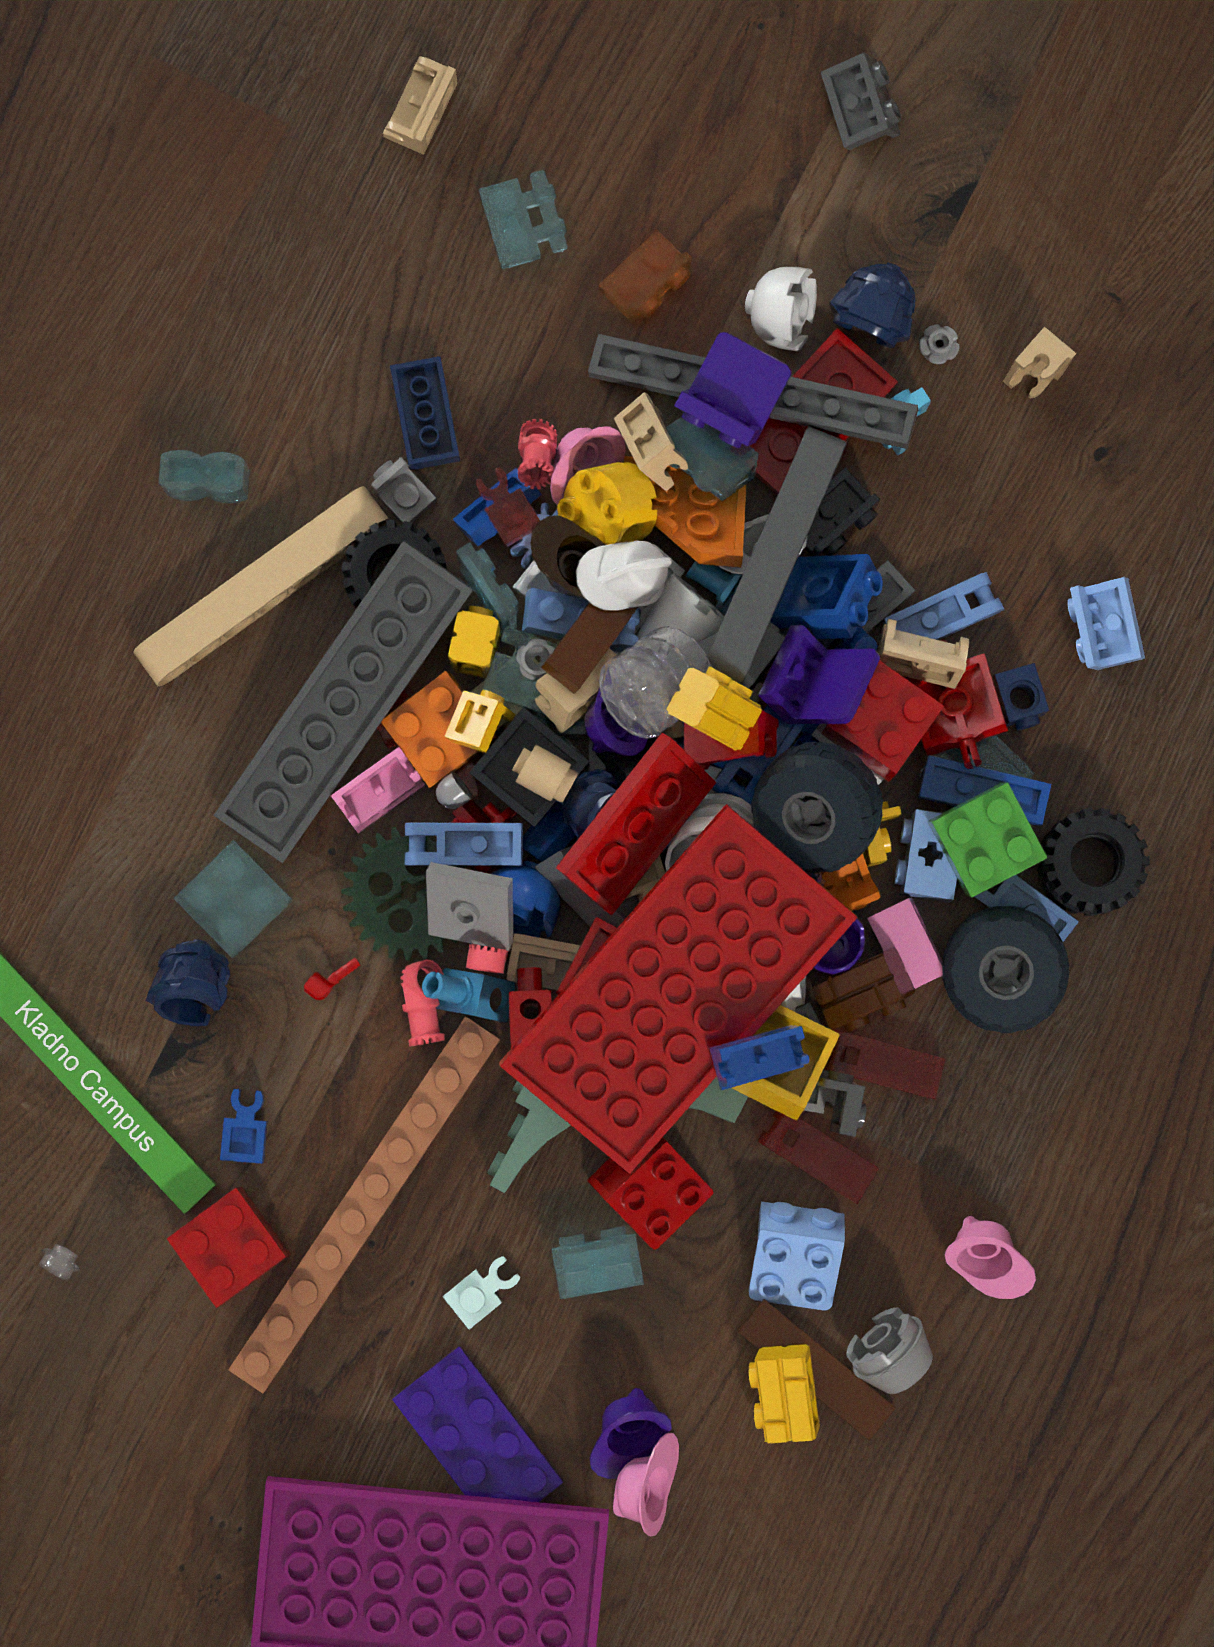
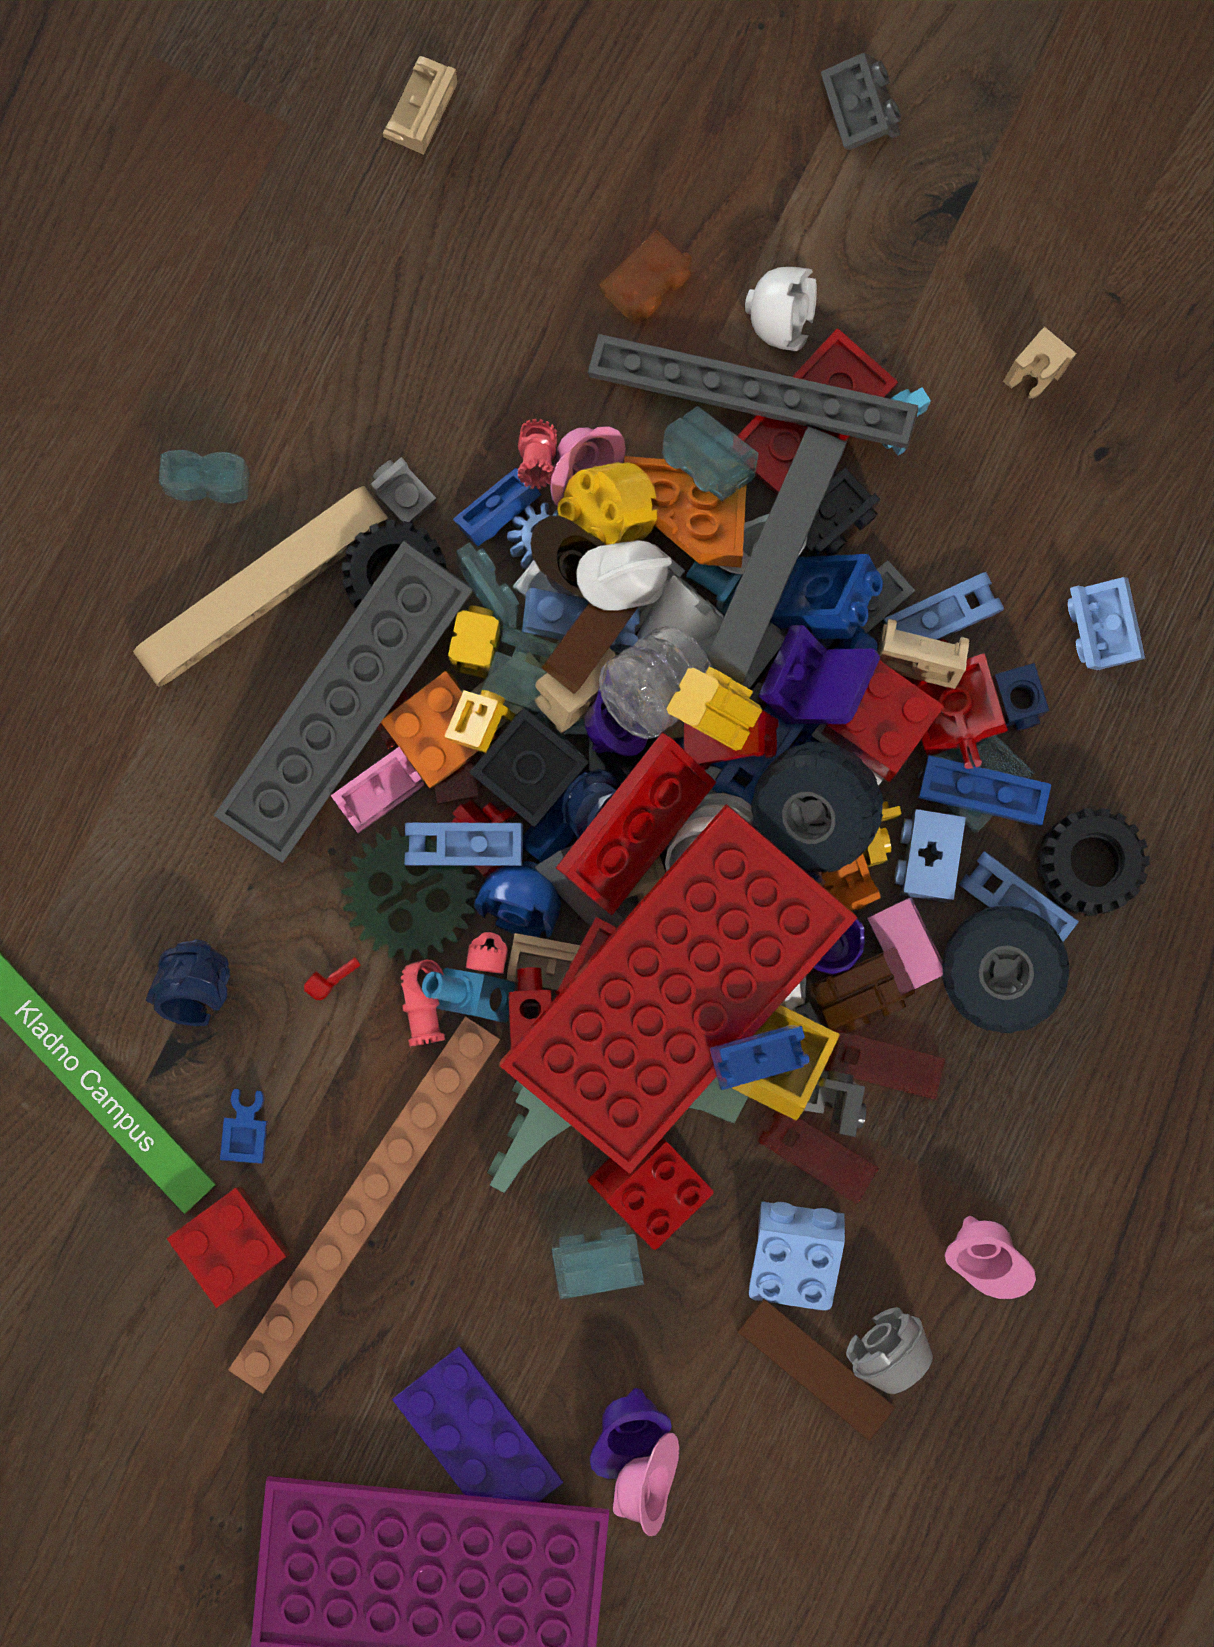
(59, 1262): clear plate -> none
(233, 899): clear light blue plate -> none
(425, 413): dark blue piece -> none
(453, 792): light grey hinge -> none
(470, 906): light grey plate -> none
(476, 1295): light aqua plate -> none
(510, 222): clear light blue plate -> none
(510, 513): clear red plate -> none
(526, 654): light grey plate -> none
(544, 773): tan brick -> none
(649, 440): tan hinge -> none
(734, 390): dark purple bracket -> none
(785, 1394): yellow brick -> none
(877, 302): dark blue helmet -> none
(936, 354): light grey plate -> none
(987, 839): bright green brick -> none

